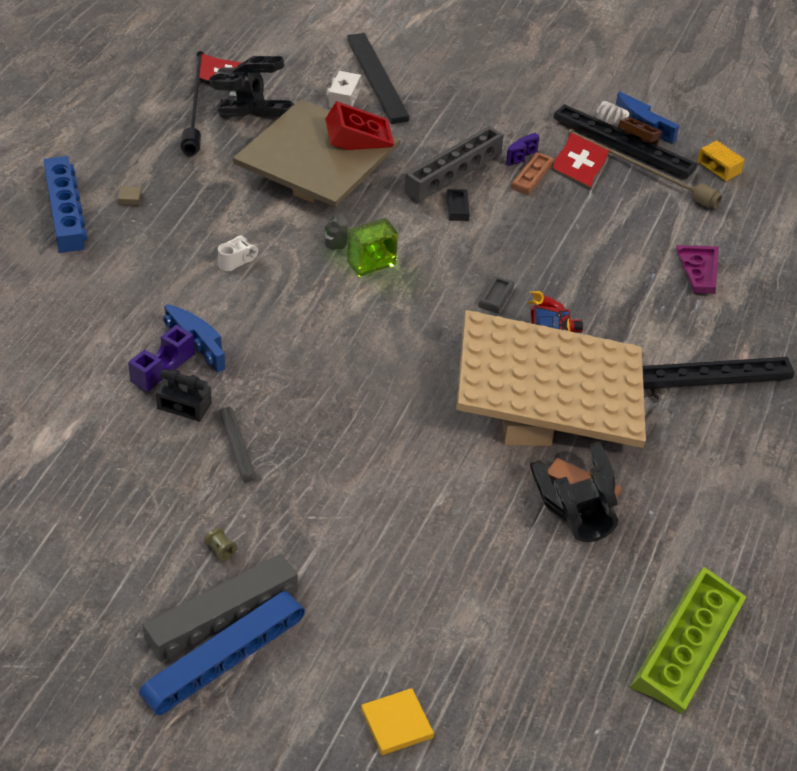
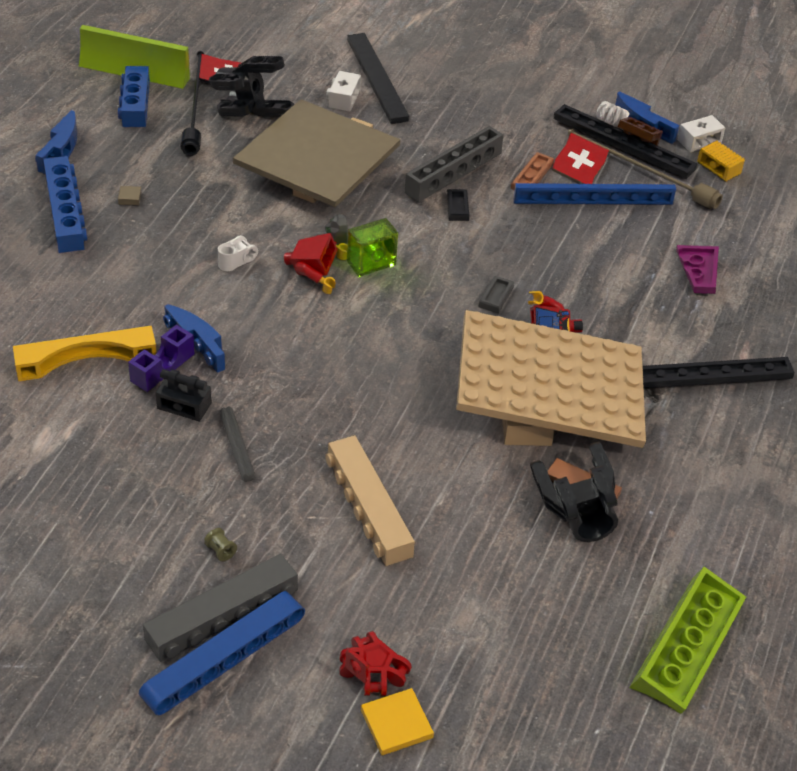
(40, 358): none -> yellow arch
(62, 141): none -> blue slope
(113, 51): none -> lime arch
(134, 96): none -> blue brick
(314, 258): none -> red torso
(357, 129): red slope -> none
(370, 501): none -> tan brick
(373, 656): none -> red piece
(521, 148): dark purple slope -> none
(594, 193): none -> blue tile
(700, 133): none -> white brick

